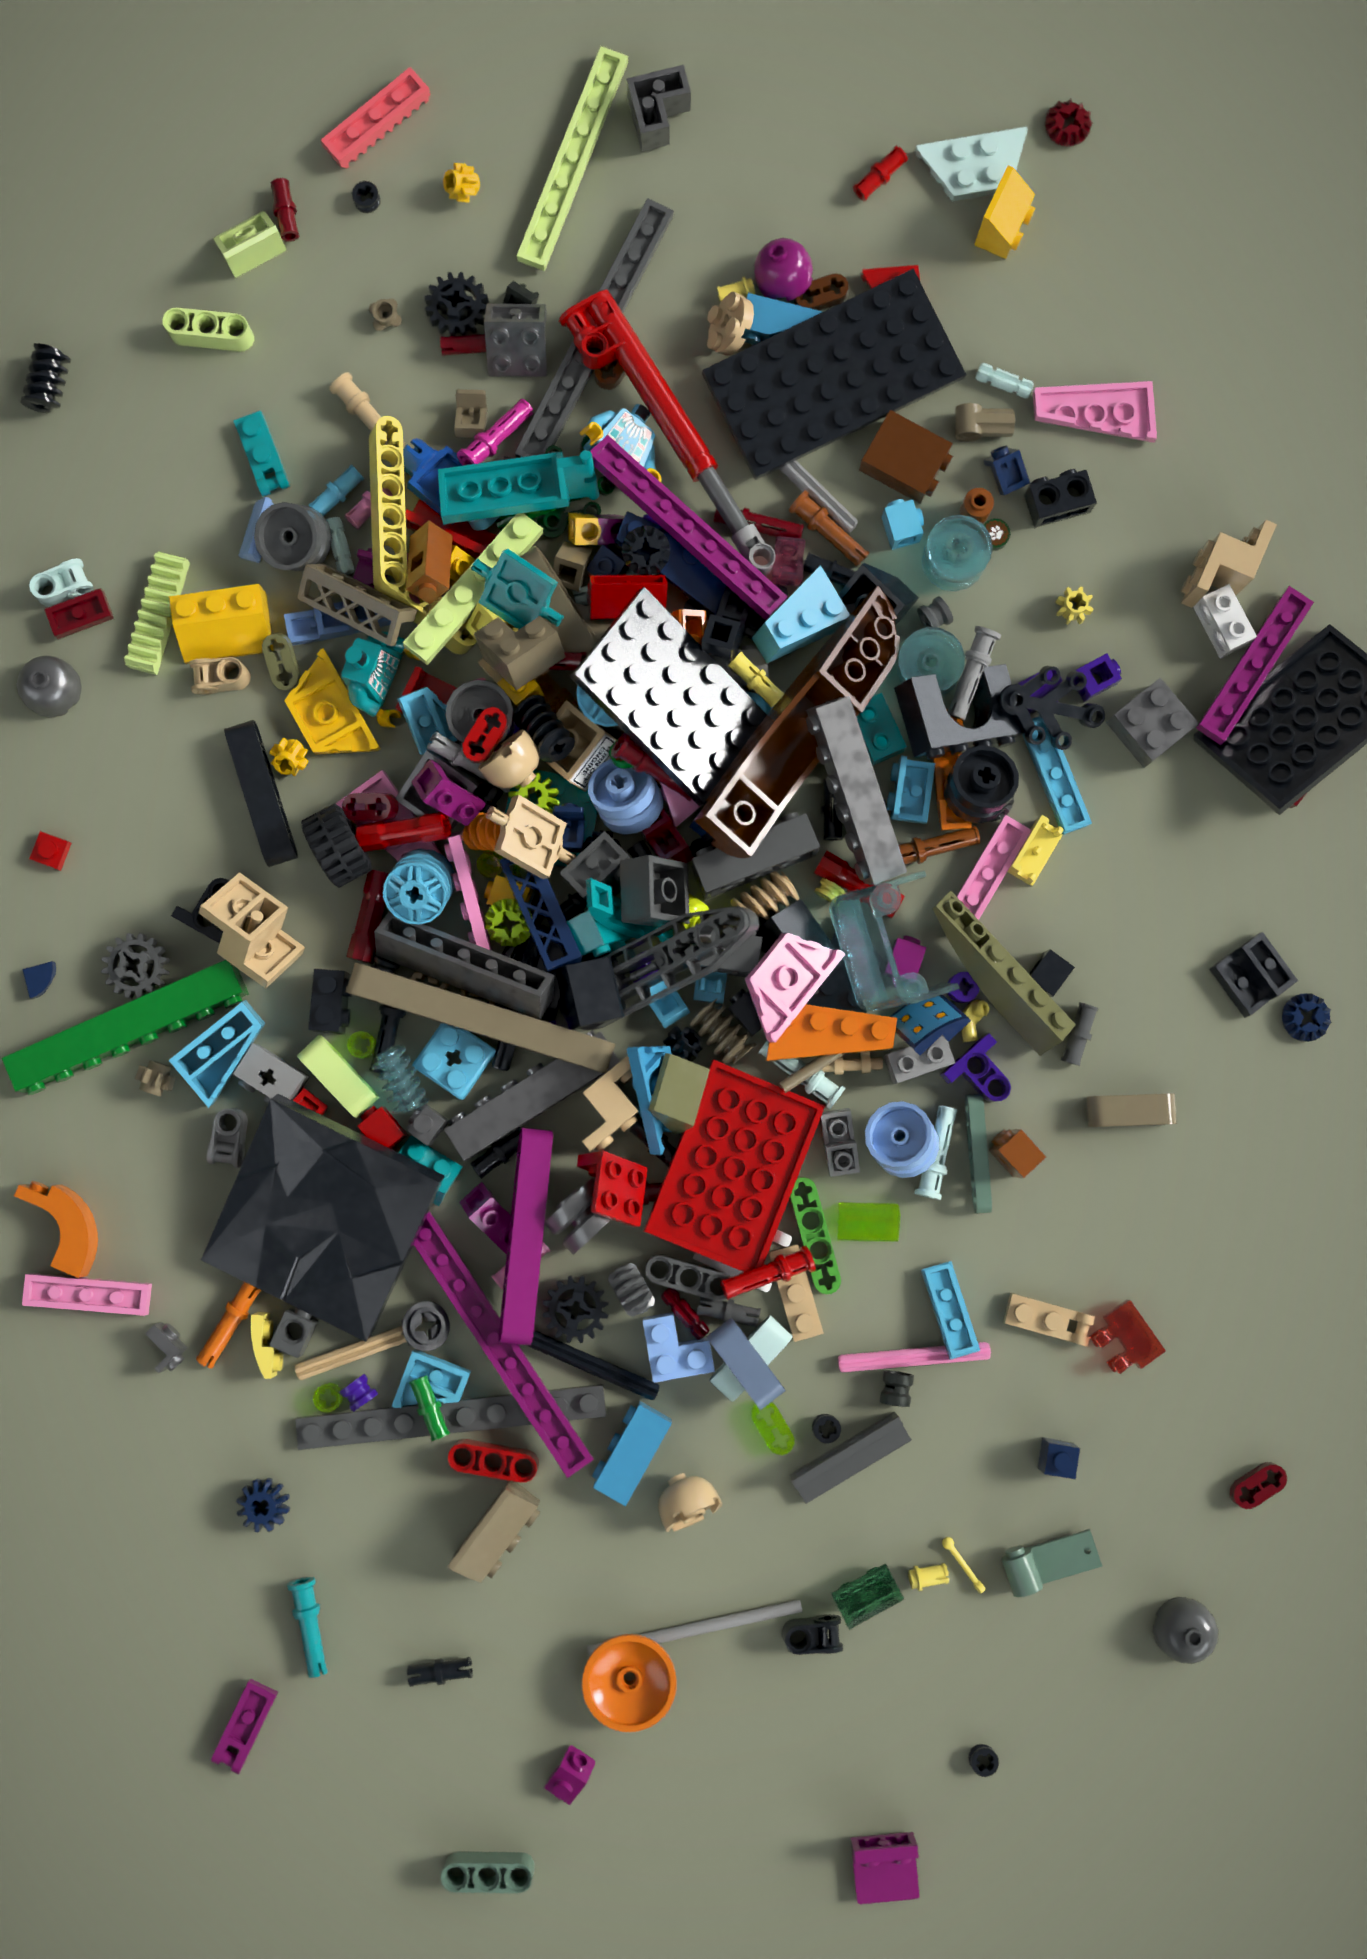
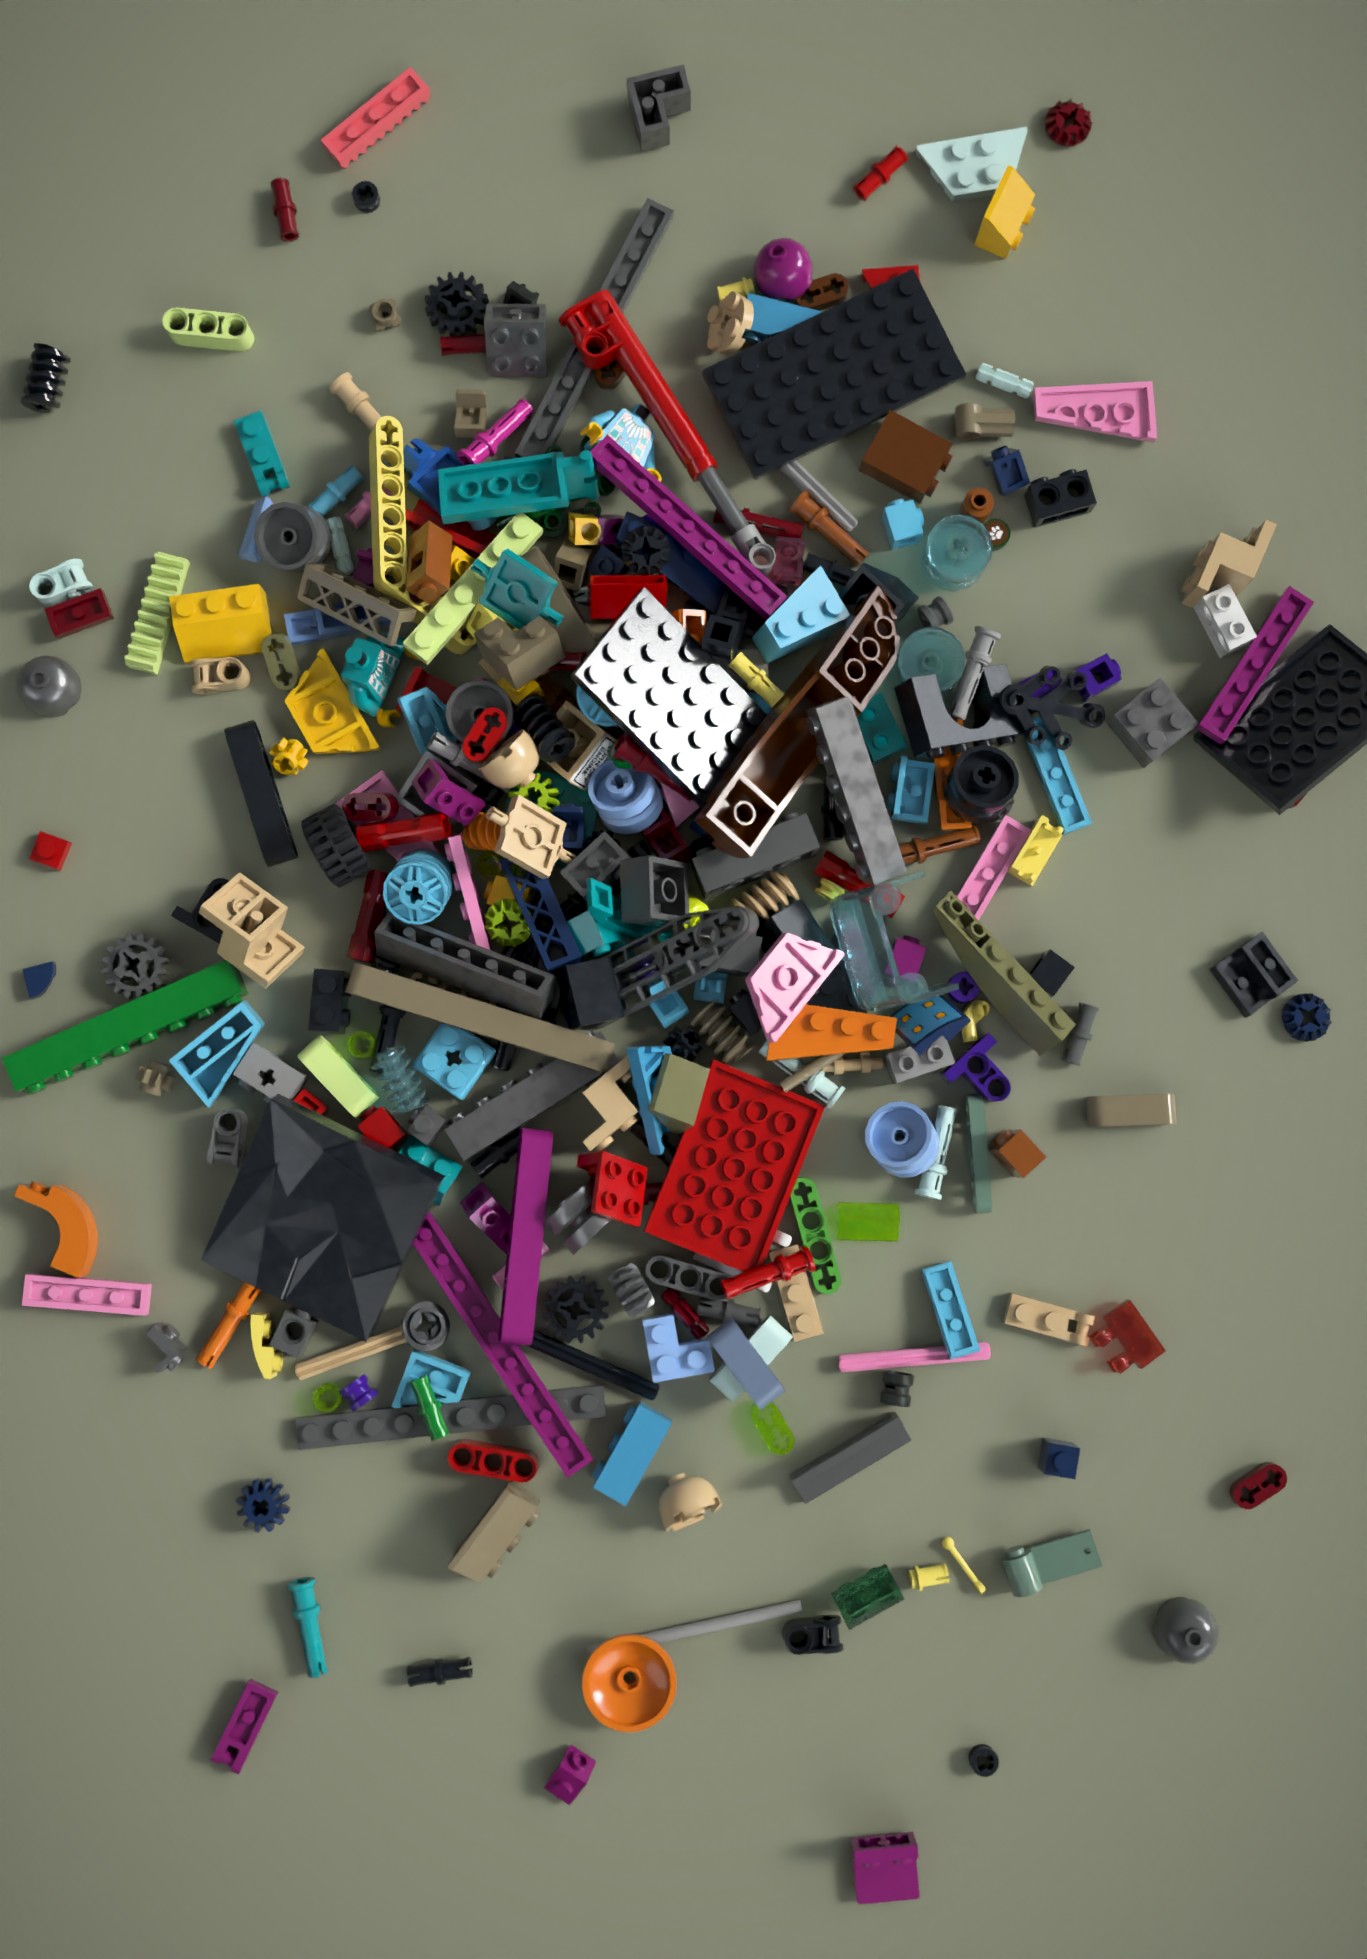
(250, 244): yellowish green slope -> none
(461, 182): yellow gear -> none
(475, 1882): sand green beam -> none
(572, 158): yellowish green plate -> none
(821, 1420): black bush -> none
(839, 1142): light grey slope -> none
(1082, 605): light yellow gear -> none

